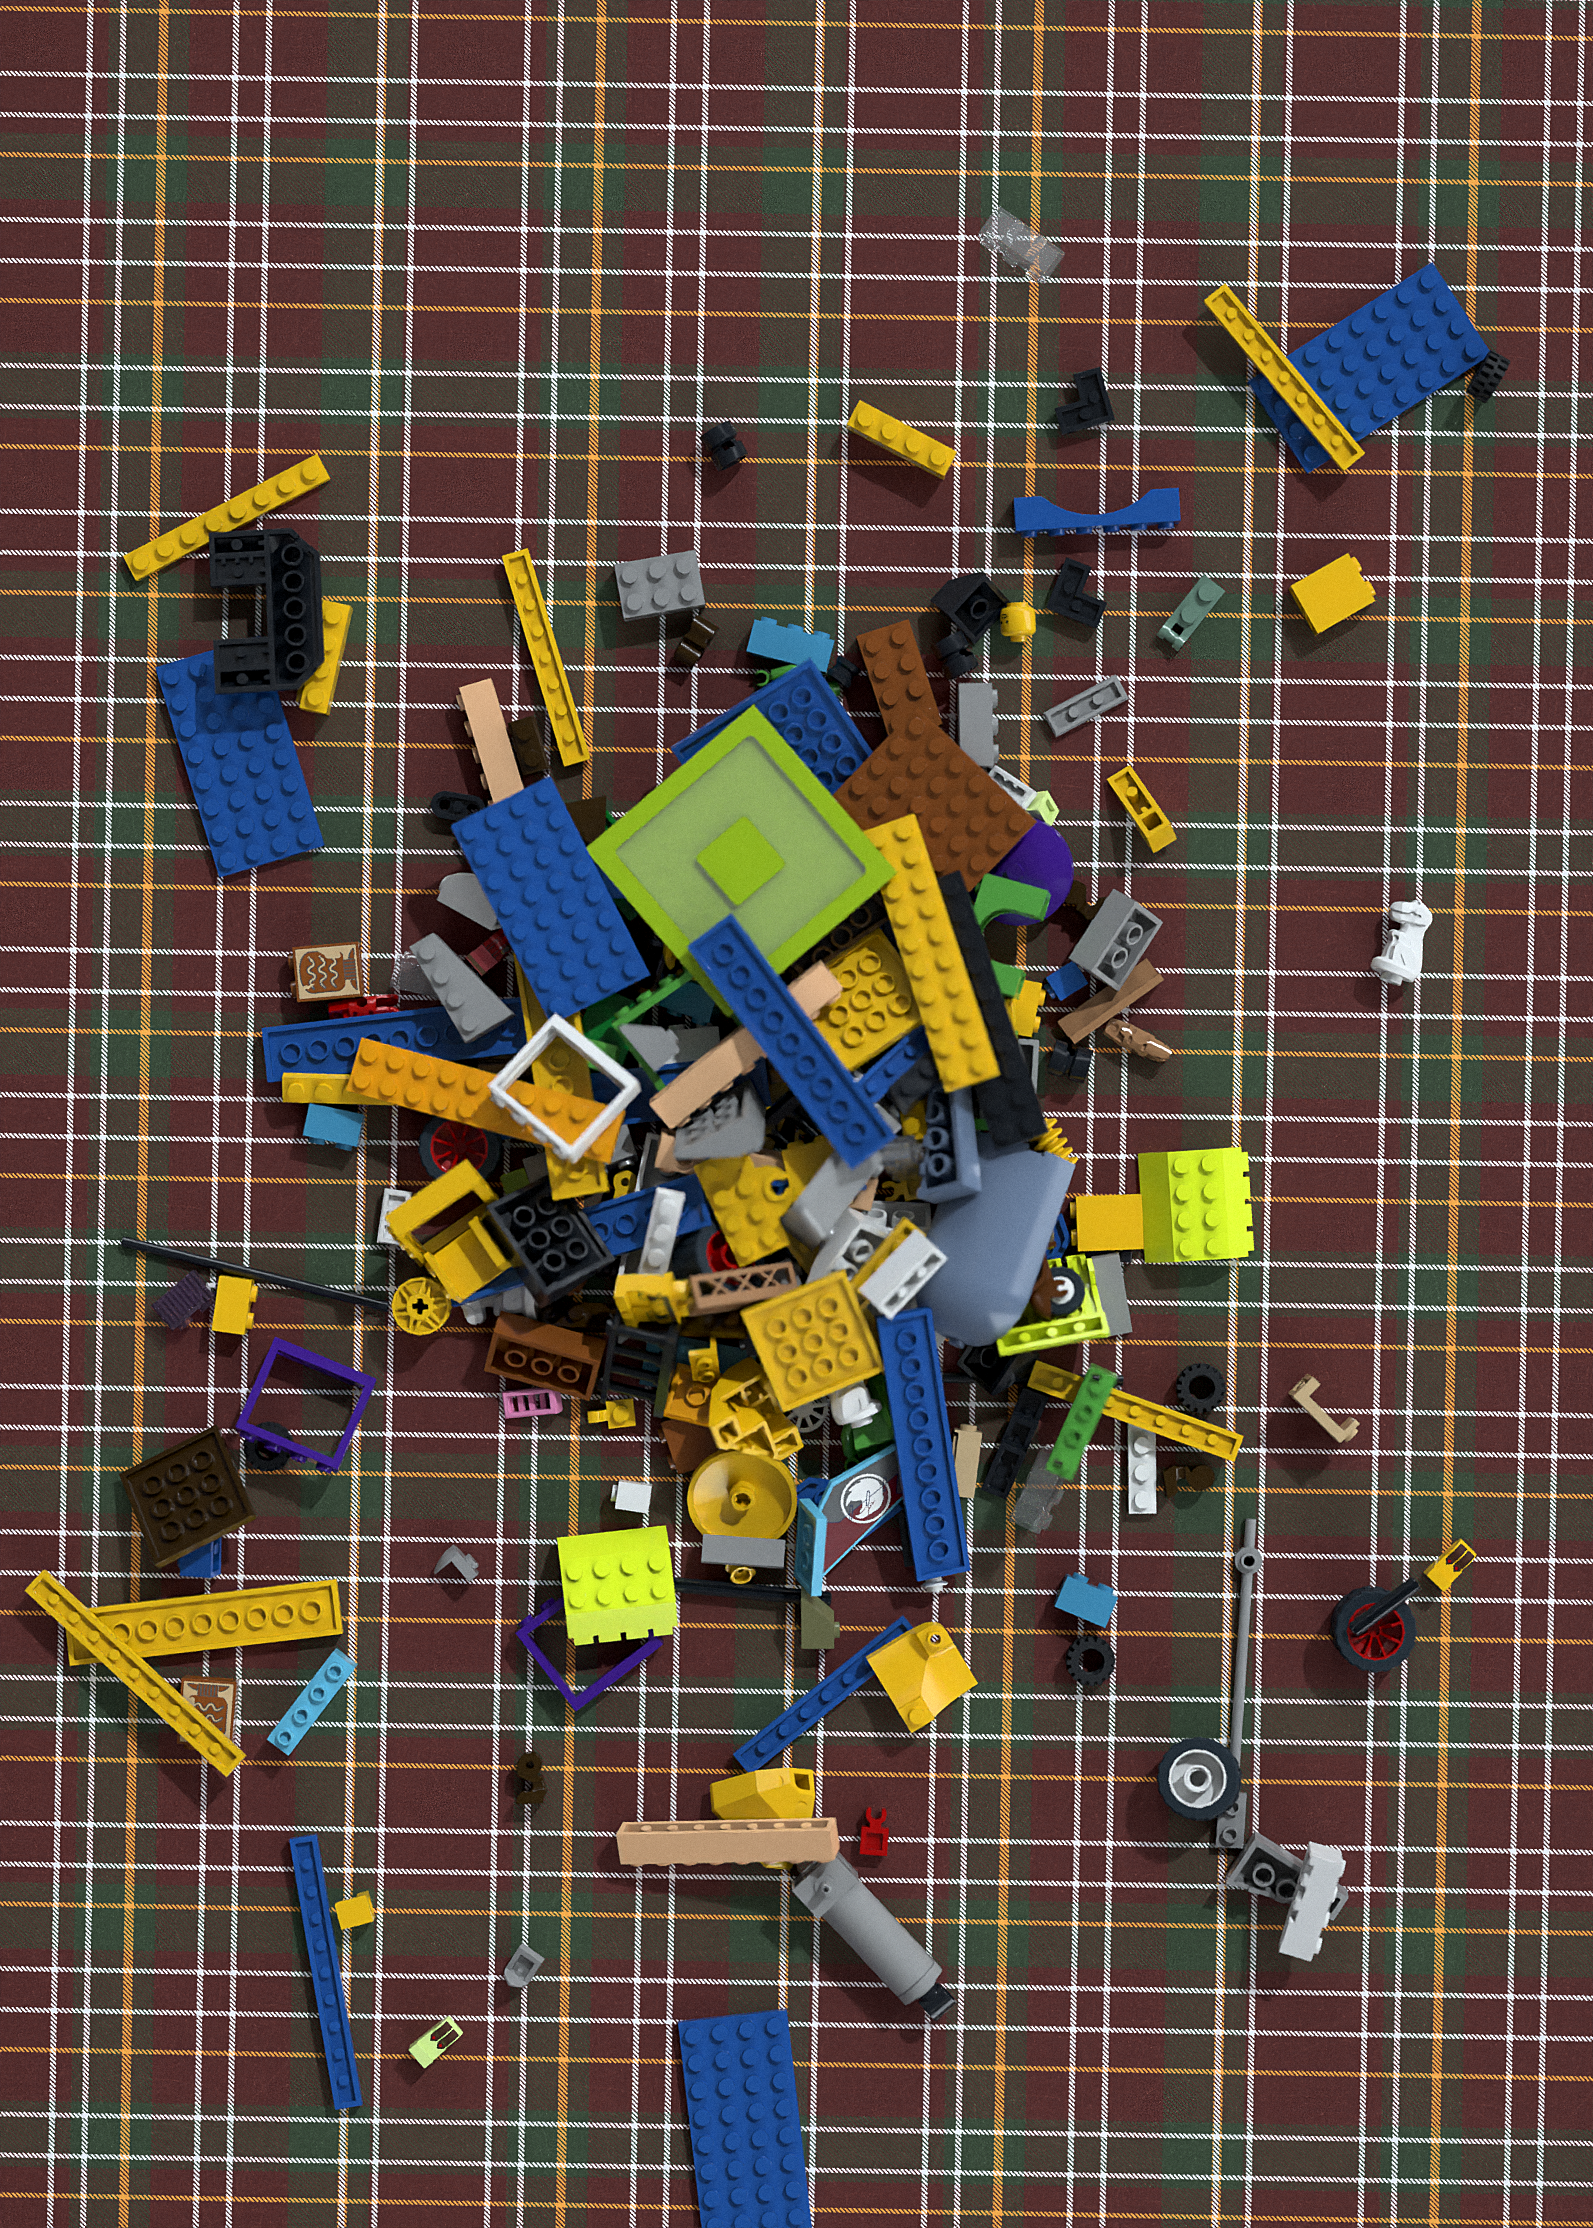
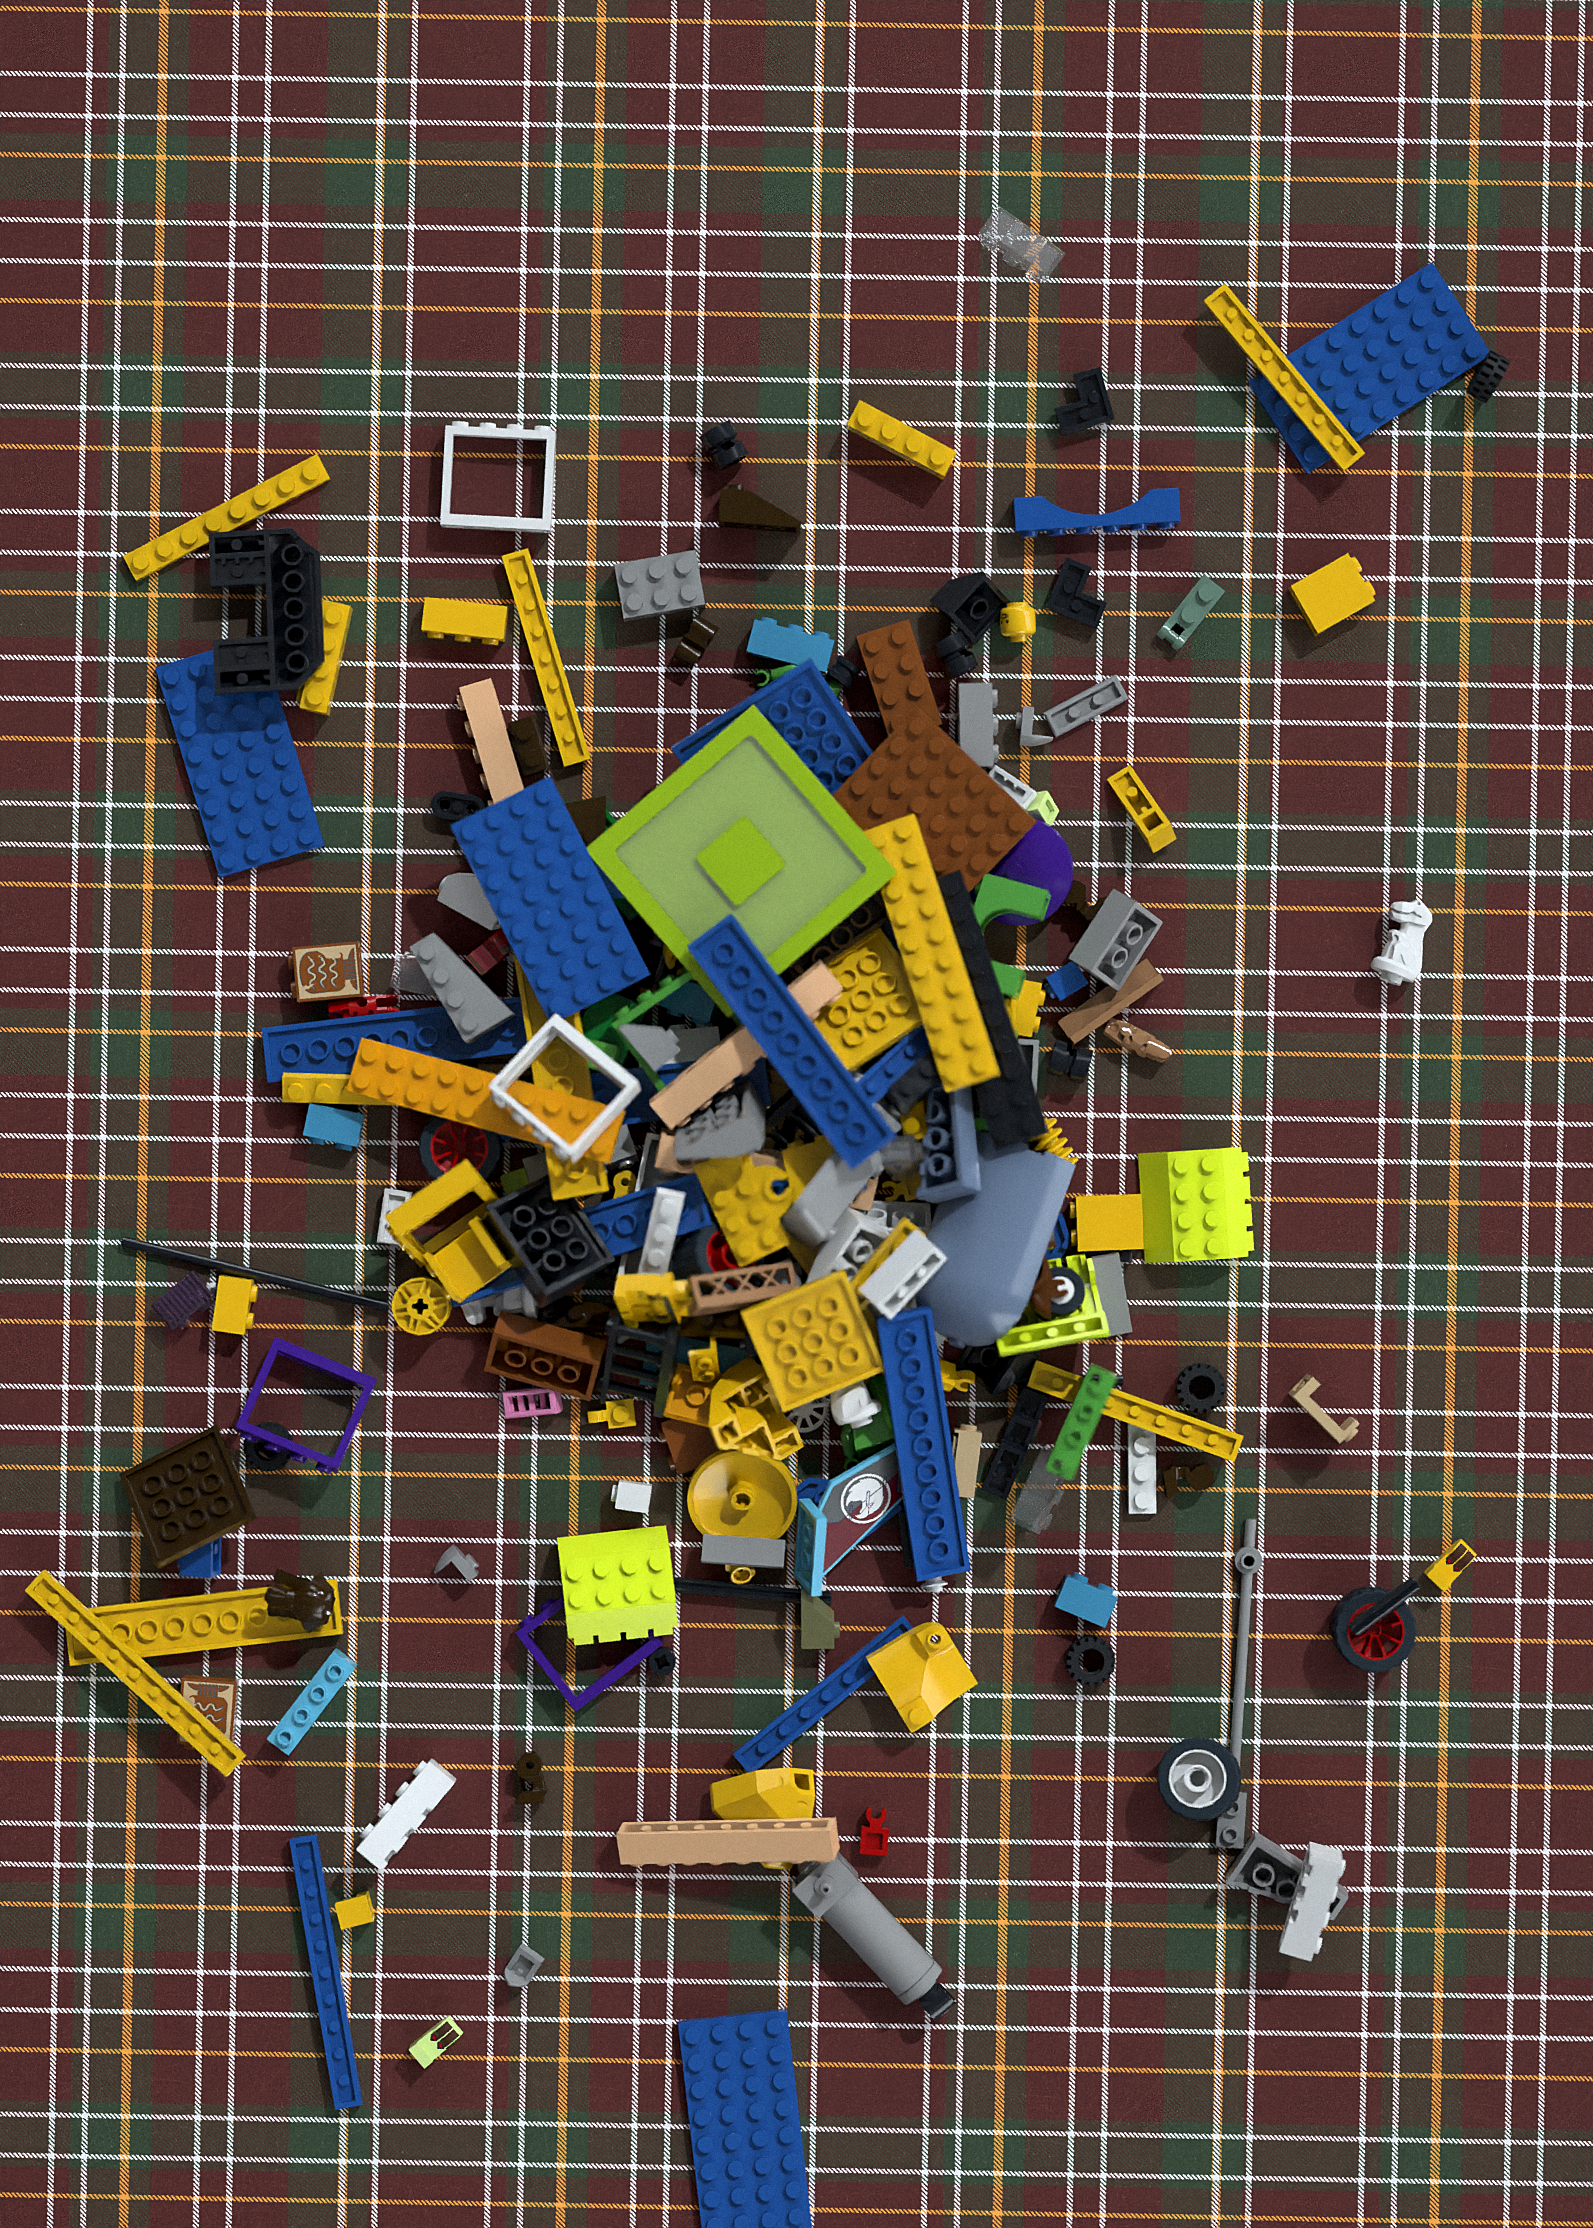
(308, 1601): none -> dark brown piece
(406, 1813): none -> white wedge
(464, 620): none -> yellow brick
(499, 523): none -> white window
(663, 1656): none -> black wheel
(748, 511): none -> dark brown slope
(954, 1378): none -> yellow plate
(1024, 722): none -> light grey plate

